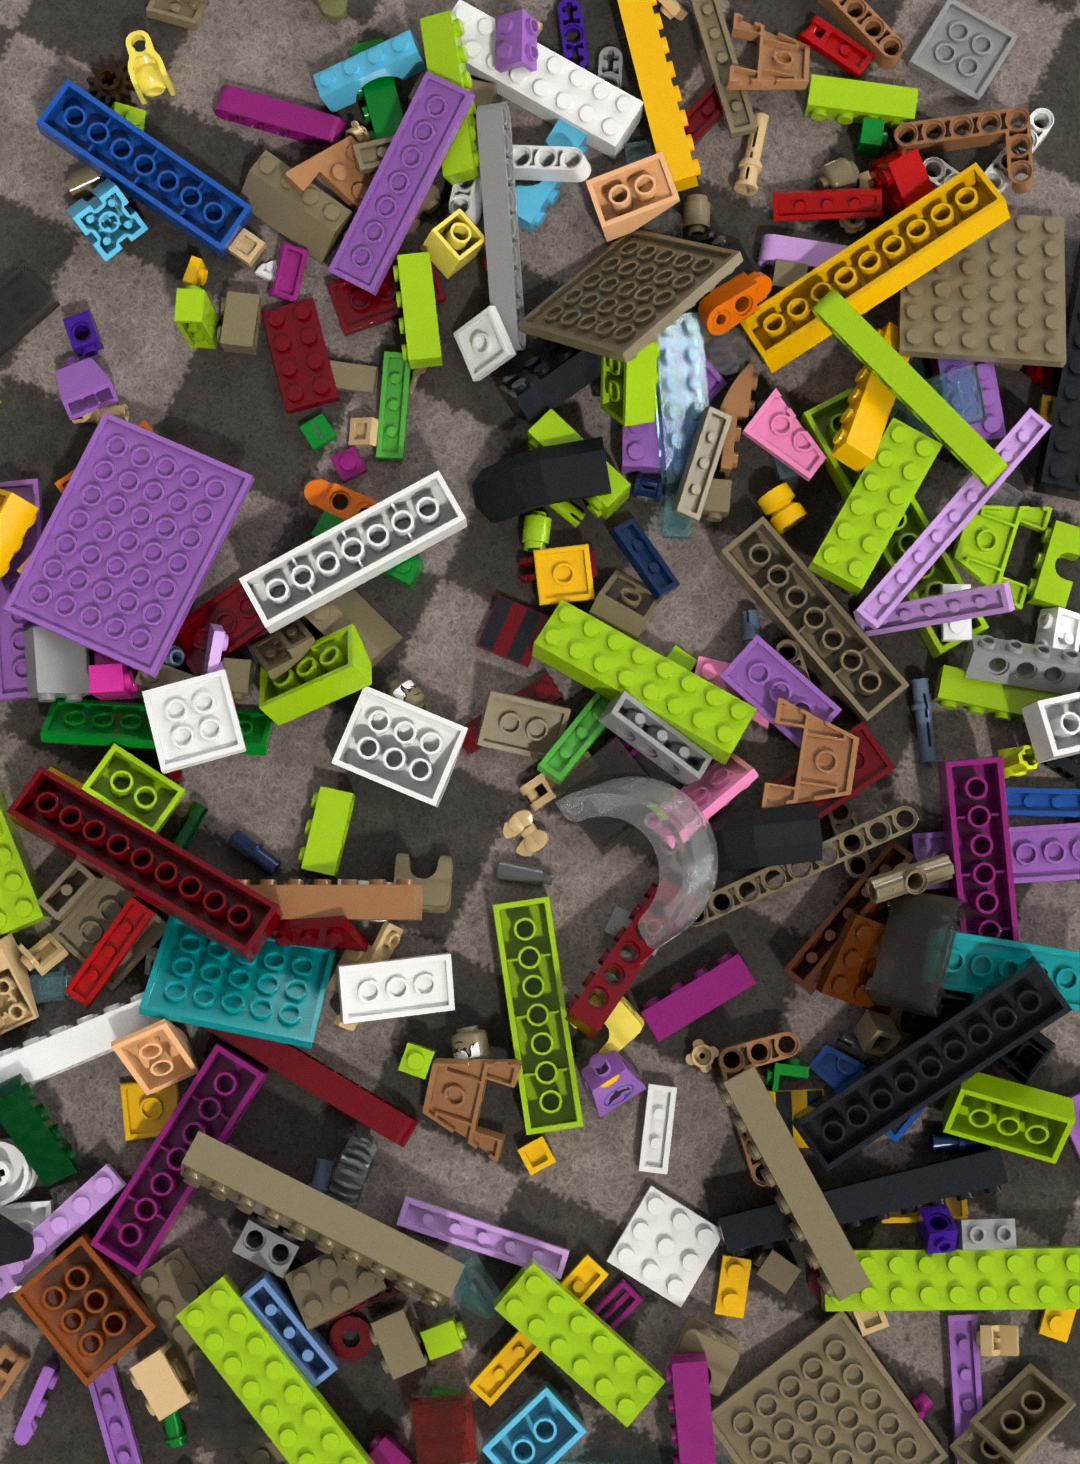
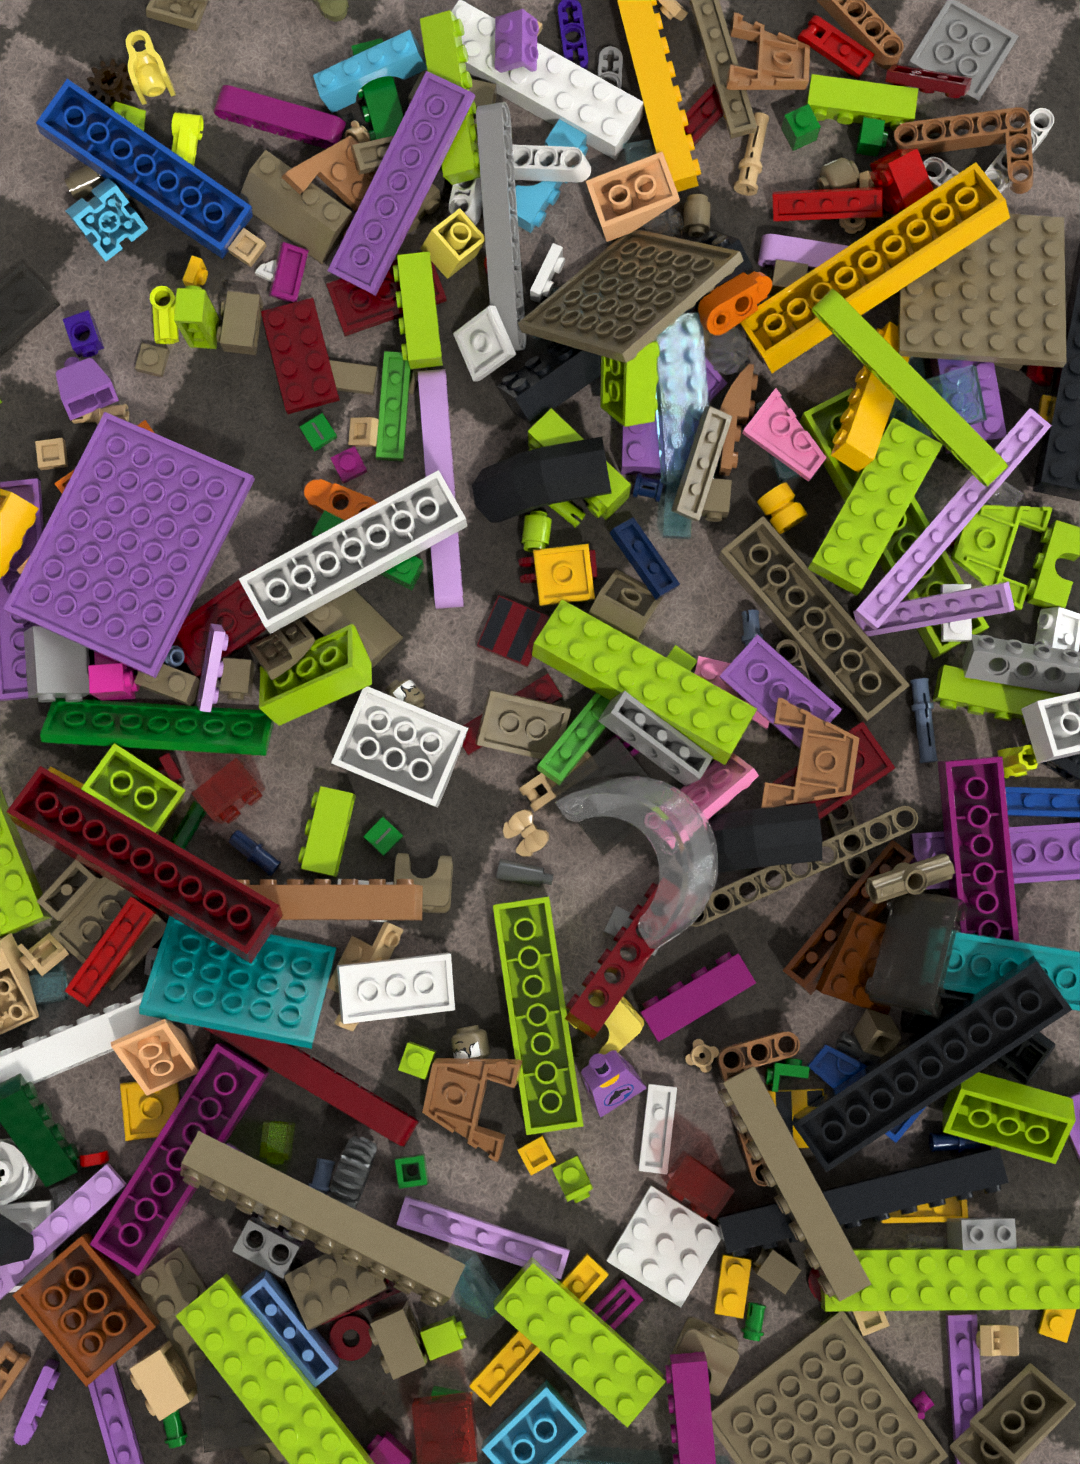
(51, 454): none -> tan plate
(94, 1158): none -> red tile
(152, 360): none -> dark tan plate
(163, 316): none -> neon yellow piece
(186, 134): none -> neon yellow piece
(194, 721): white plate -> none
(229, 792): none -> clear red brick
(277, 1141): none -> clear neon green brick
(320, 932): dark red wing -> none
(383, 836): none -> green tile
(404, 1178): none -> green plate
(438, 456): none -> lavender beam
(553, 263): none -> white plate
(573, 1179): none -> lime bracket
(699, 1185): none -> clear red brick
(754, 1321): none -> green pin
(800, 127): none -> green brick
(928, 81): none -> dark red plate
(936, 1229): dark purple brick -> none

